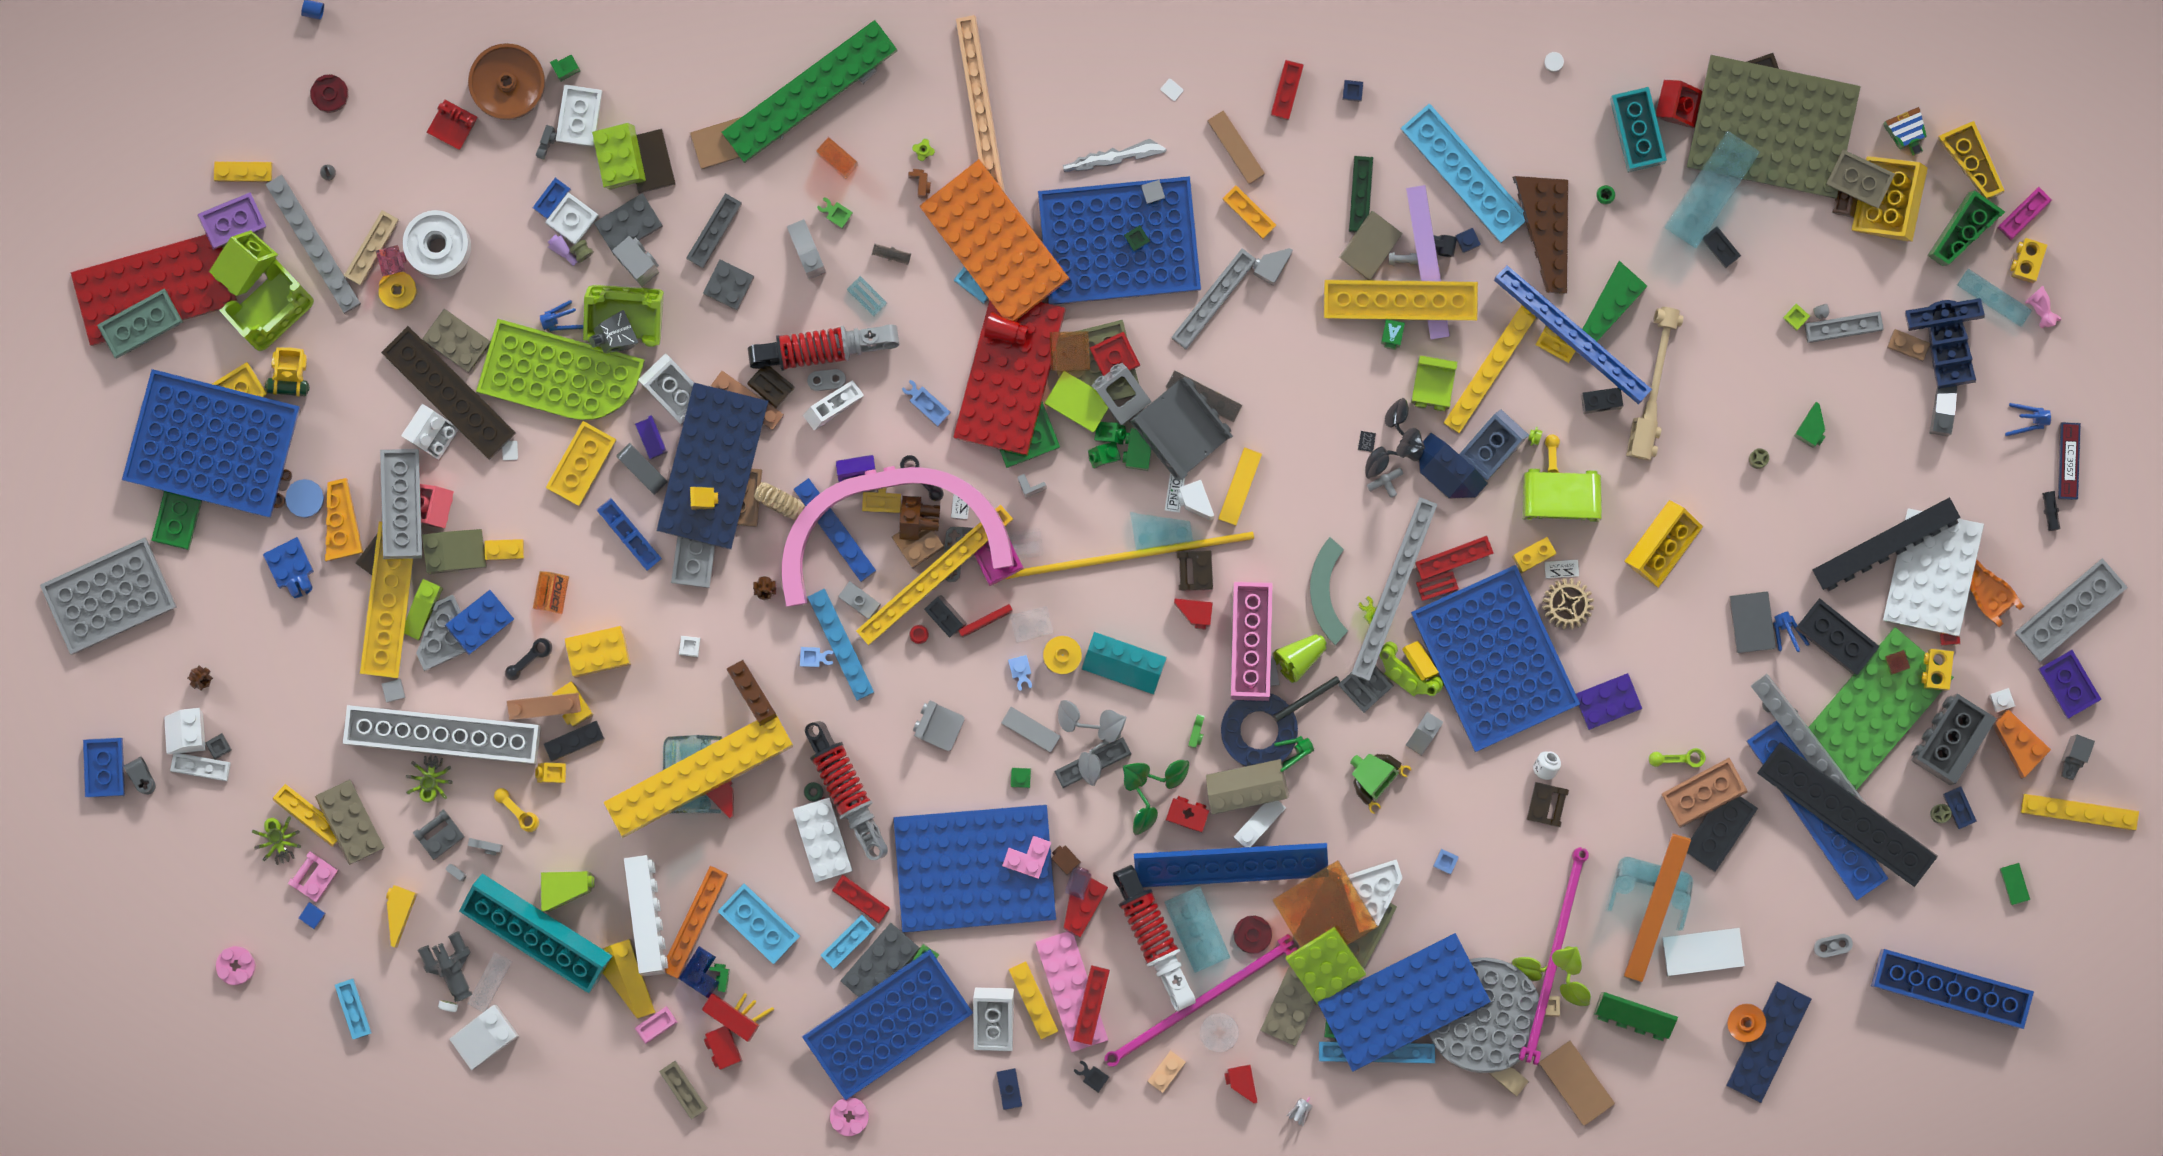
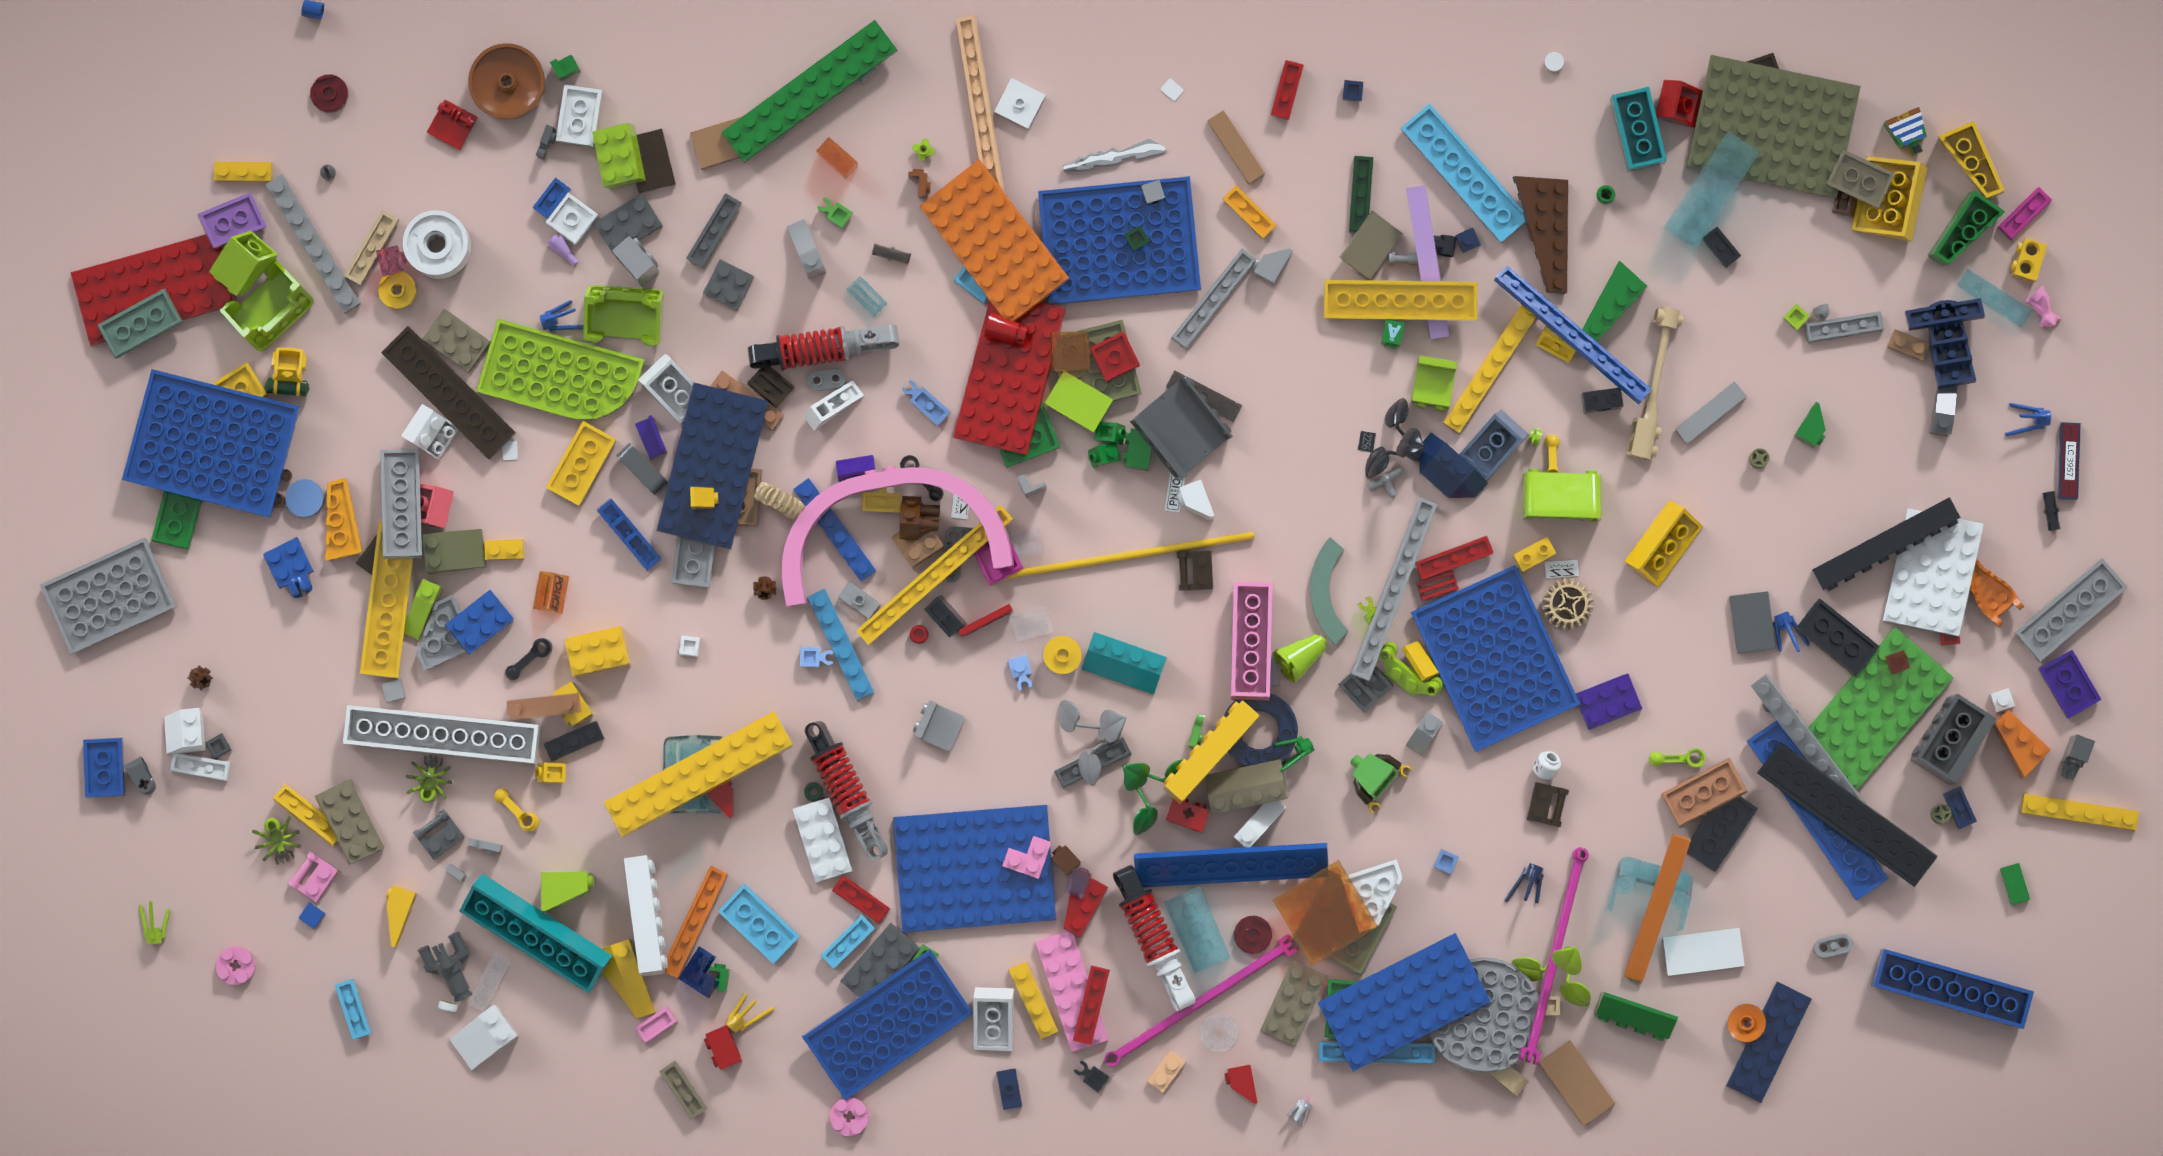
(152, 934): none -> lime plant
(581, 251): olive wheel -> none
(614, 334): dark grey torso -> none
(730, 1017): red tile -> none
(751, 692): reddish brown plate -> none
(1019, 103): none -> white plate
(1021, 777): green plate -> none
(1030, 729): light grey tile -> none
(1132, 406): light grey window -> none
(1158, 531): clear light blue wing -> none
(1196, 612): red slope -> none
(1209, 754): none -> yellow brick
(1240, 486): yellow tile -> none
(1307, 698): pearl dark grey bar -> none
(1325, 965): lime plate -> none
(1533, 874): none -> dark blue plant
(1710, 412): none -> light grey tile
(1943, 670): yellow brick -> none

